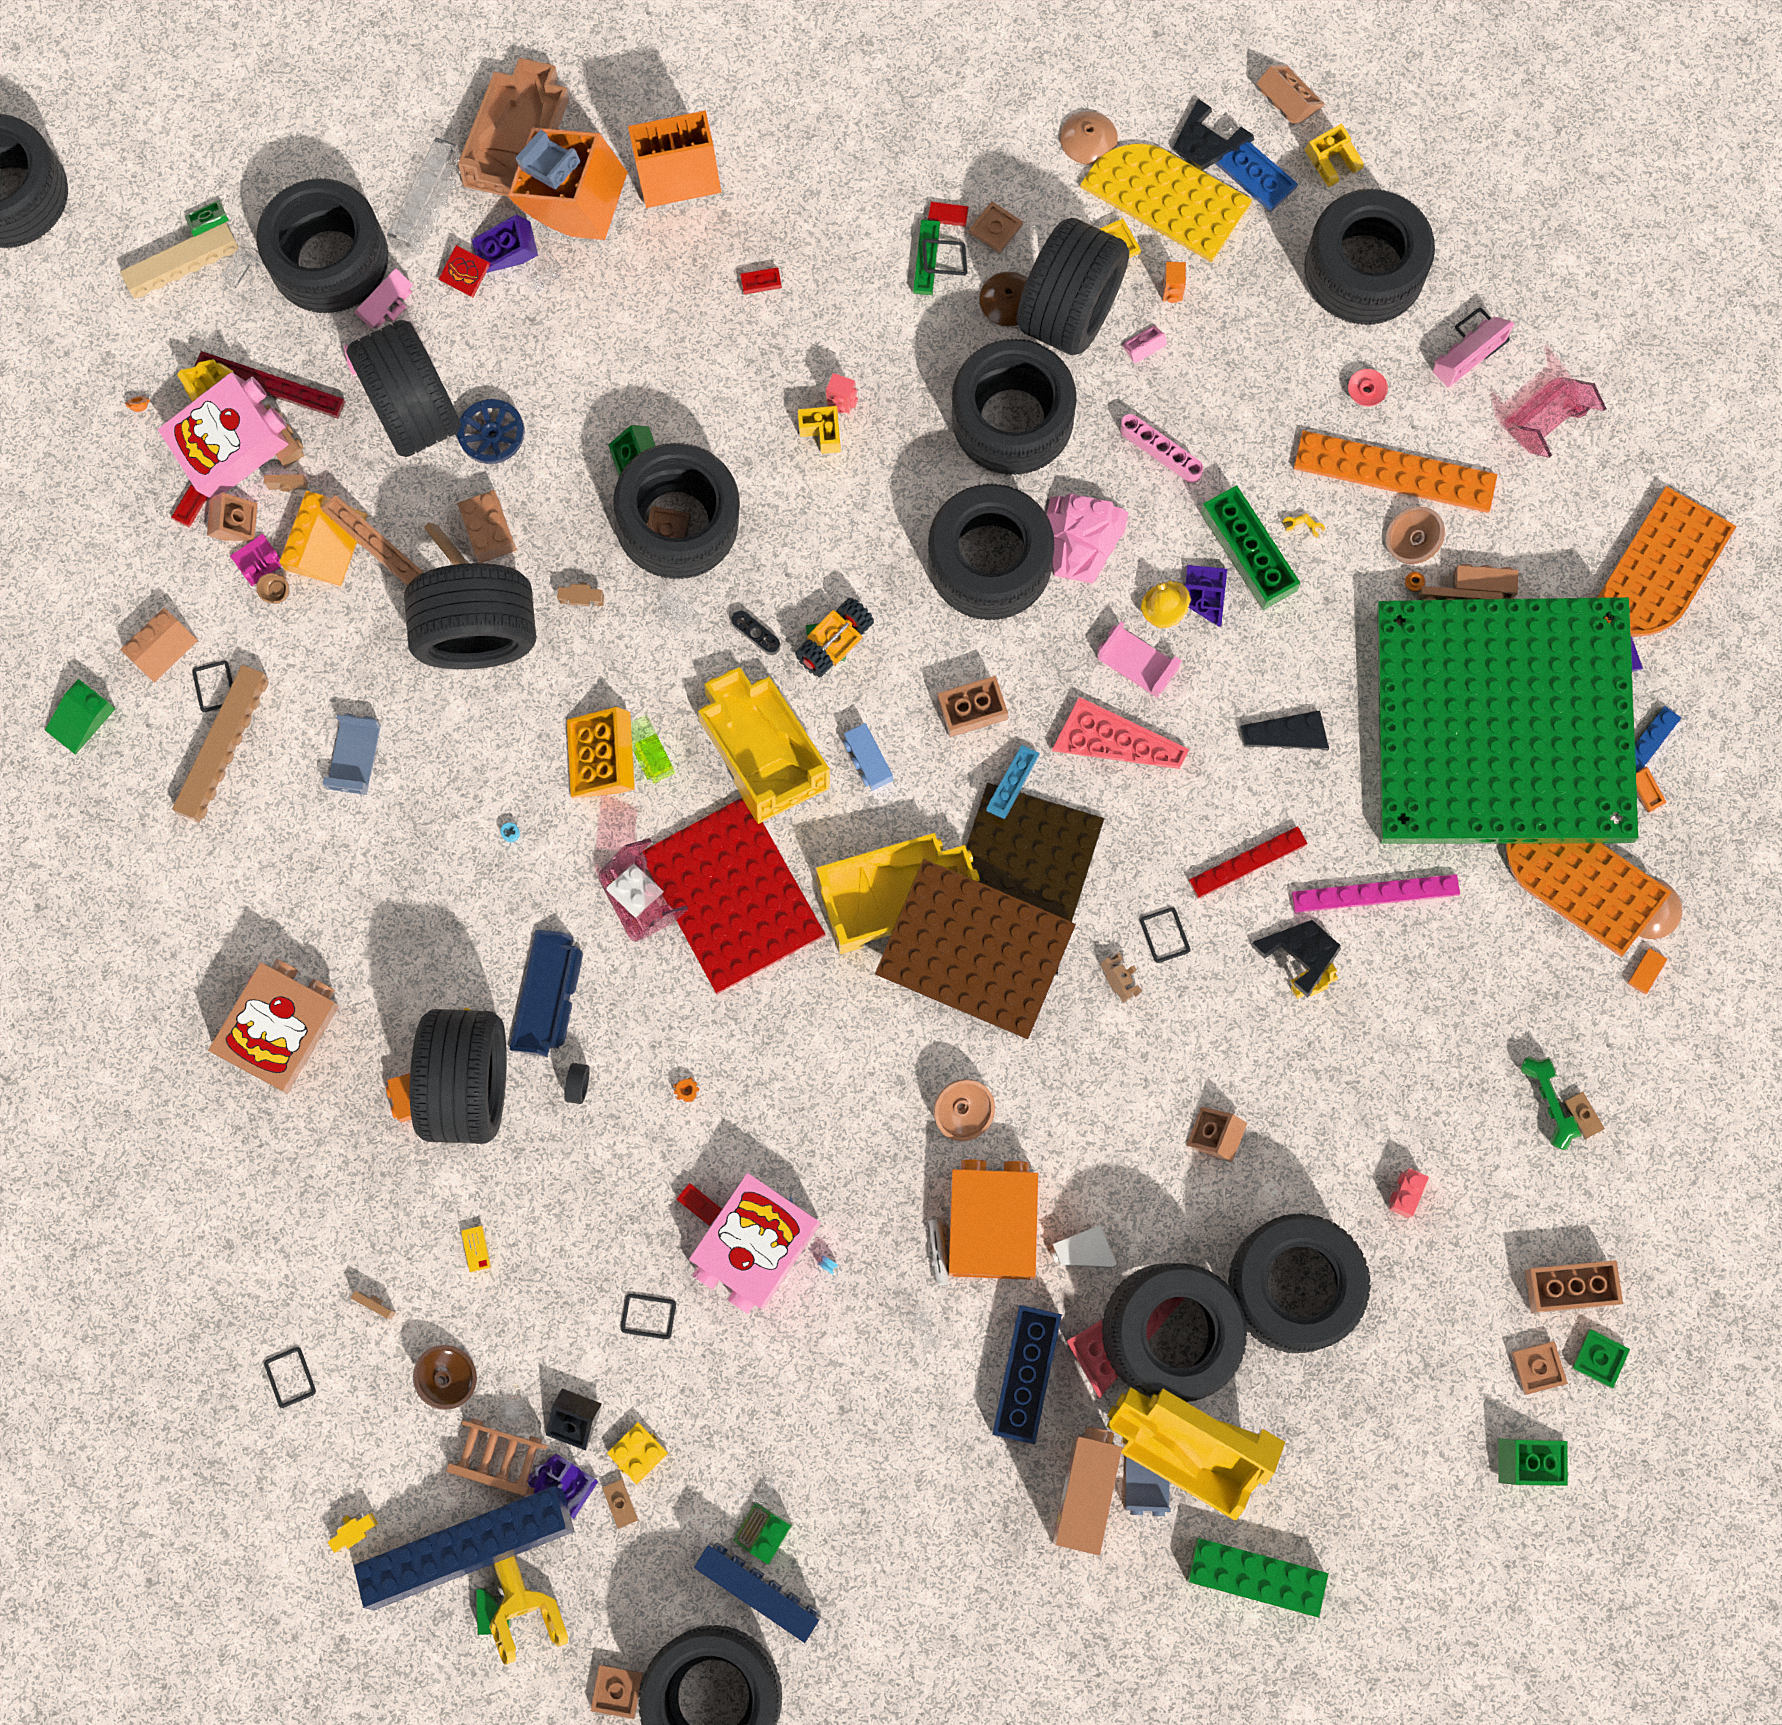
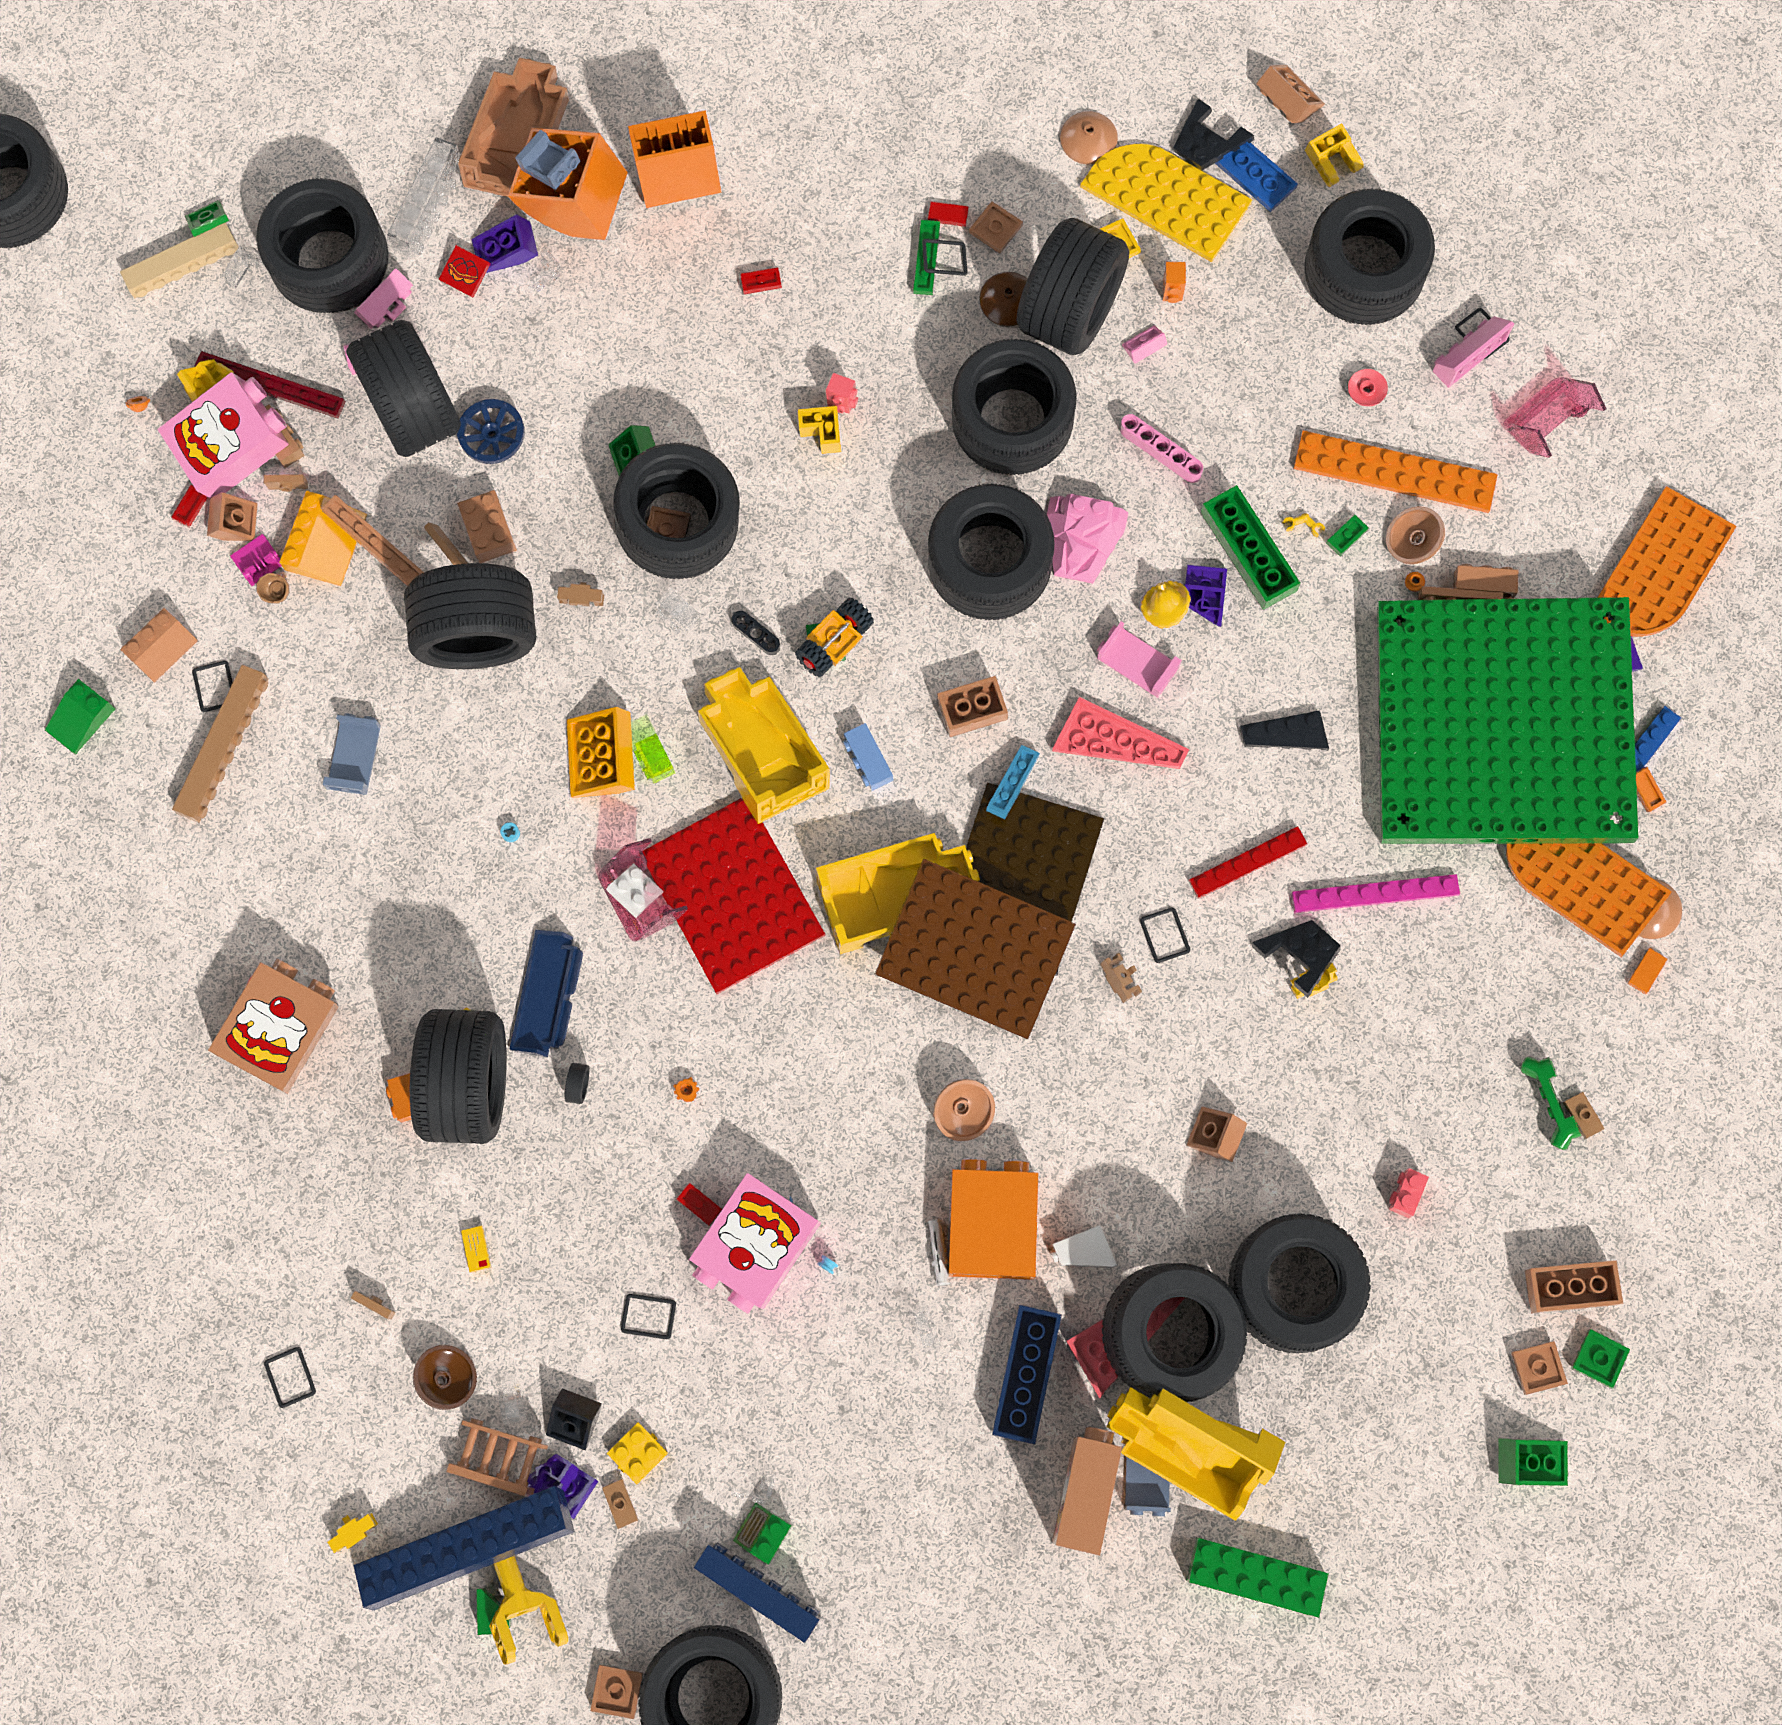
(1347, 535): none -> green plate

